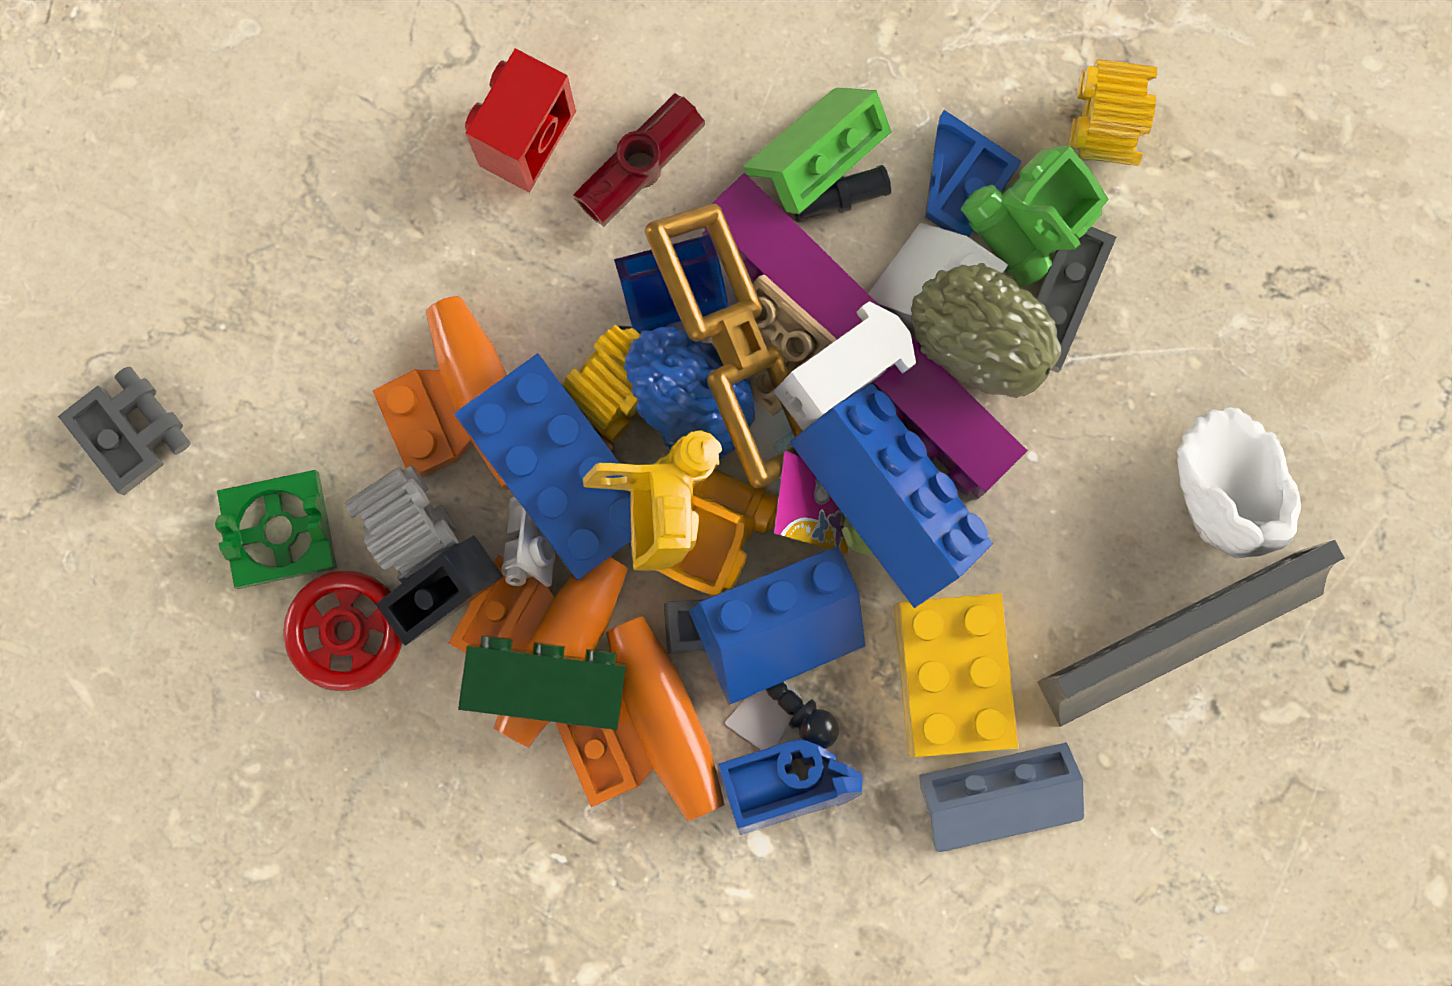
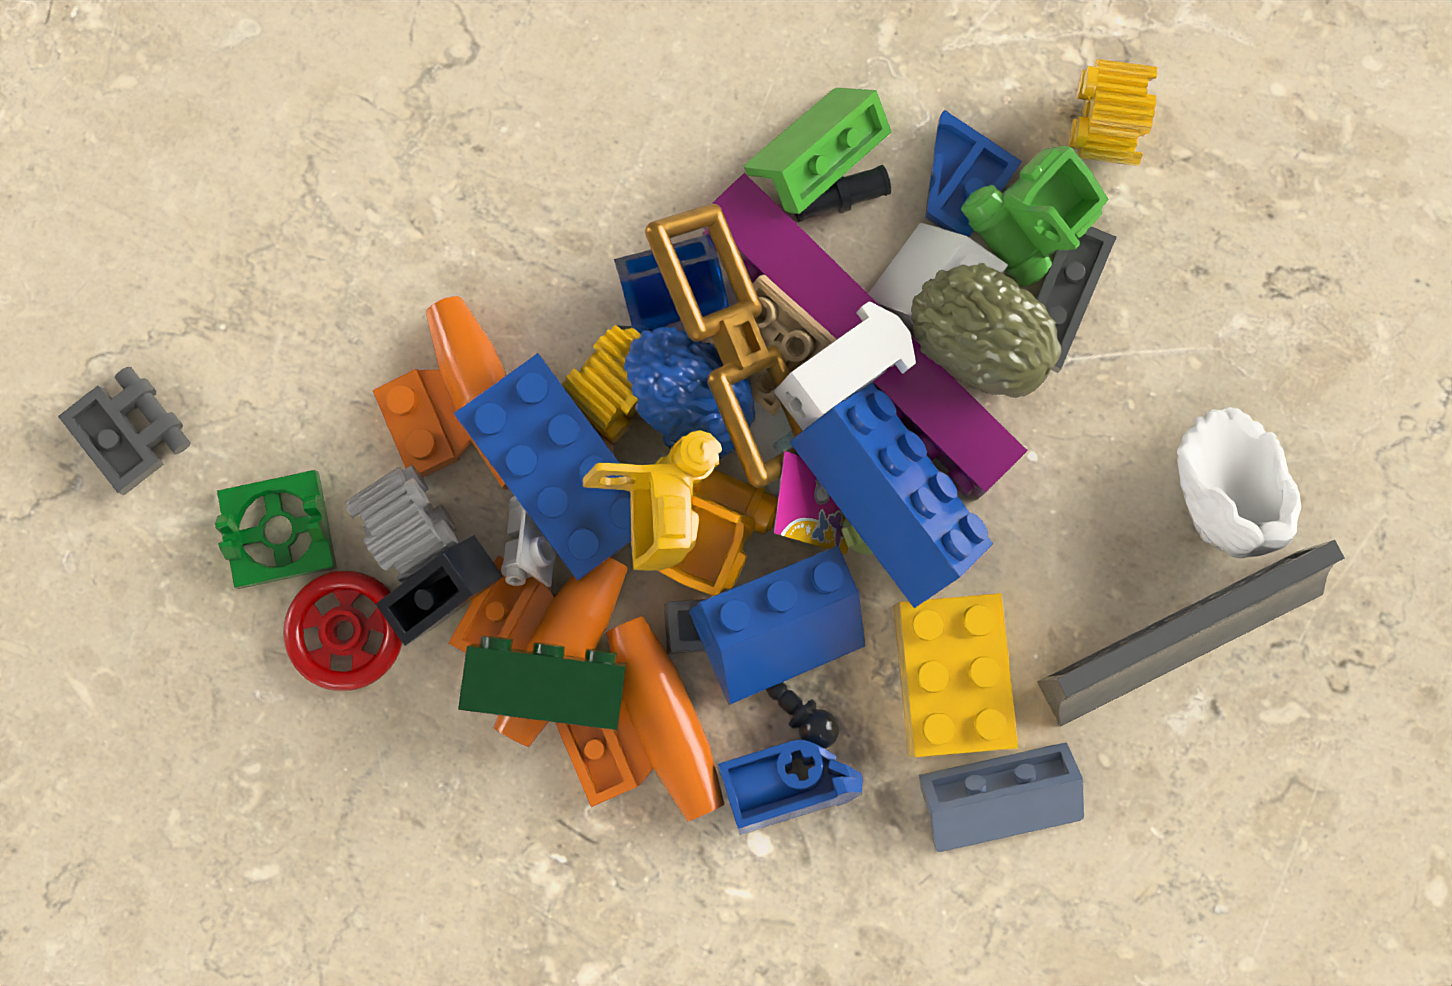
(520, 119): red brick -> none
(659, 138): dark red piece -> none
(760, 719): white sticker -> none

